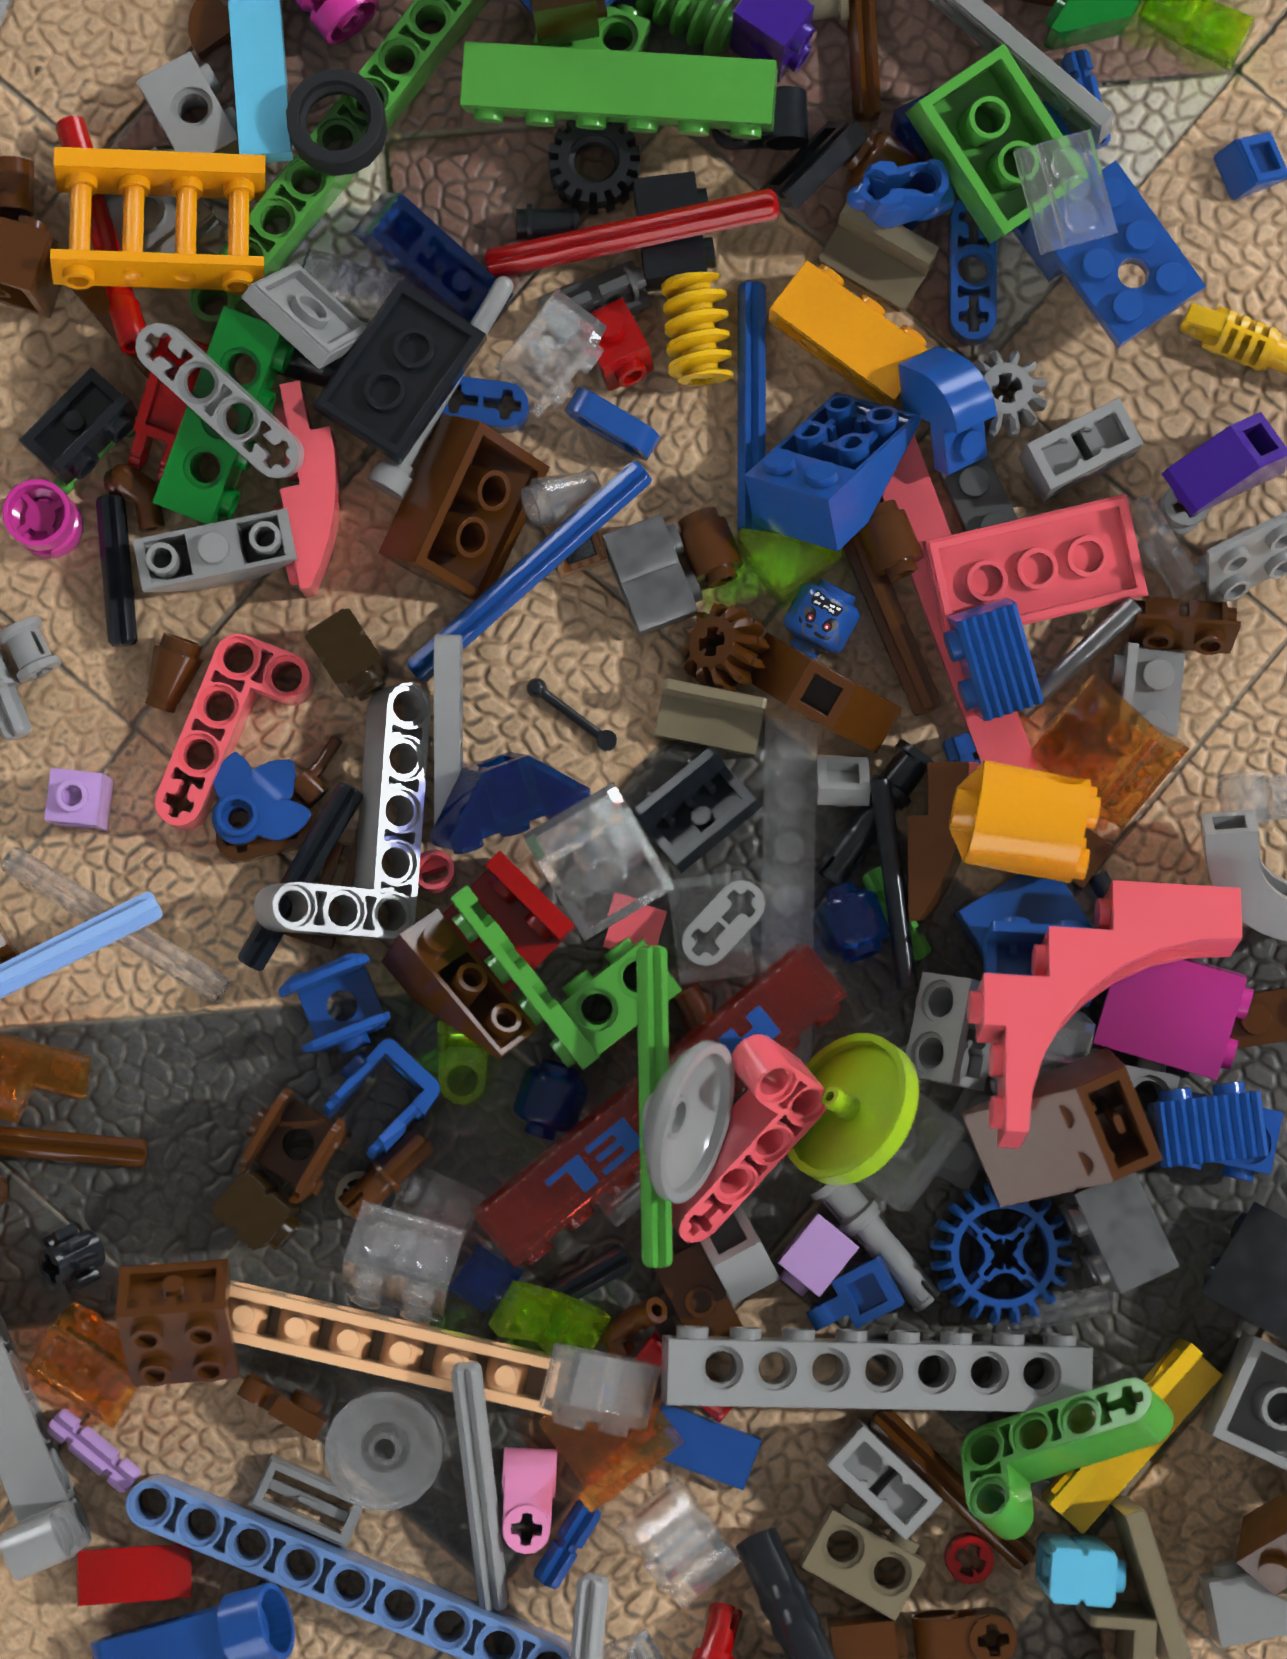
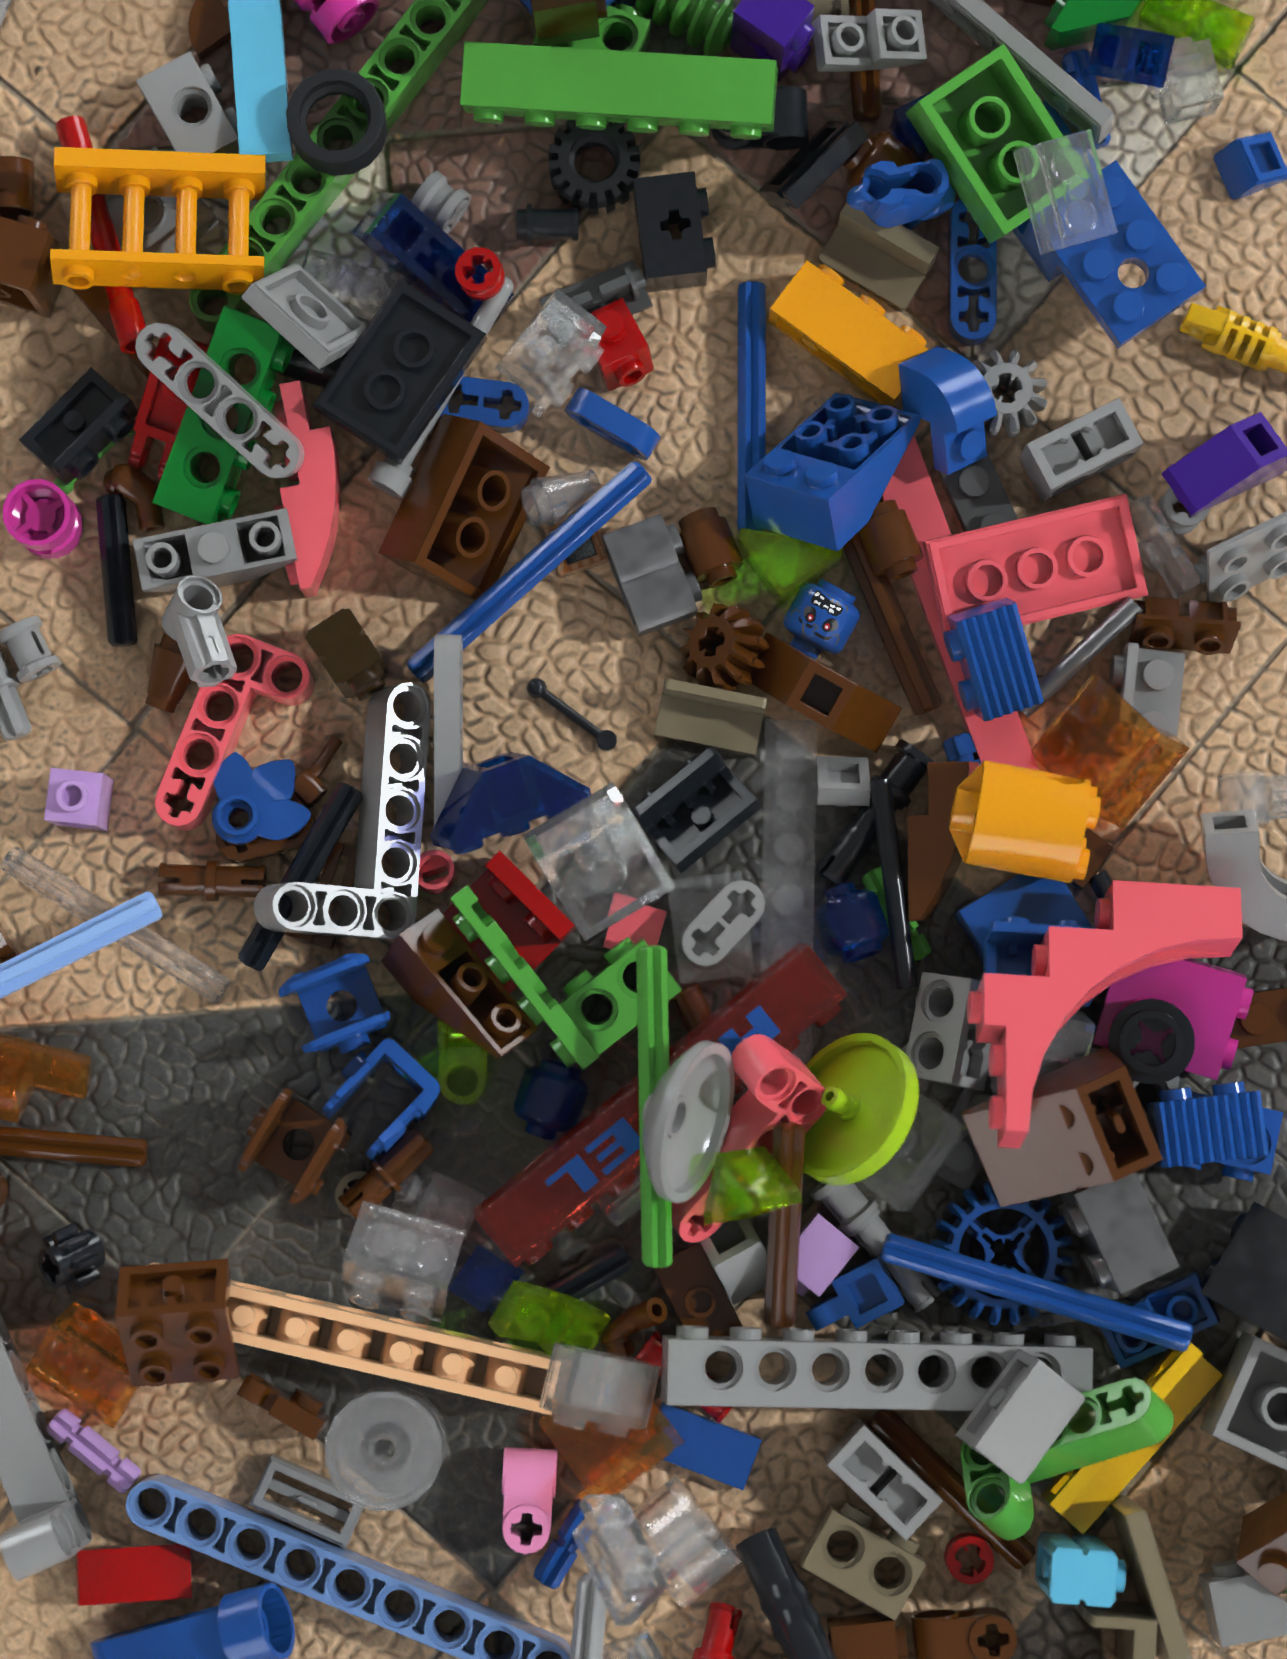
(197, 627): none -> light grey piece
(211, 880): none -> reddish brown pin
(258, 1211): dark brown brick -> none
(441, 201): none -> light grey wheel
(466, 267): none -> red bush
(480, 1485): light grey axle -> none
(618, 1557): none -> clear bracket
(633, 233): red axle -> none
(694, 330): yellow piece -> none
(747, 1186): none -> clear neon green slope
(784, 1231): none -> reddish brown axle
(869, 42): none -> light grey slope
(1021, 1416): none -> light grey panel
(1036, 1292): none -> blue axle
(1131, 54): none -> clear blue brick
(1176, 1047): none -> black gear
(1176, 1300): none -> blue slope
(1191, 82): none -> clear brick

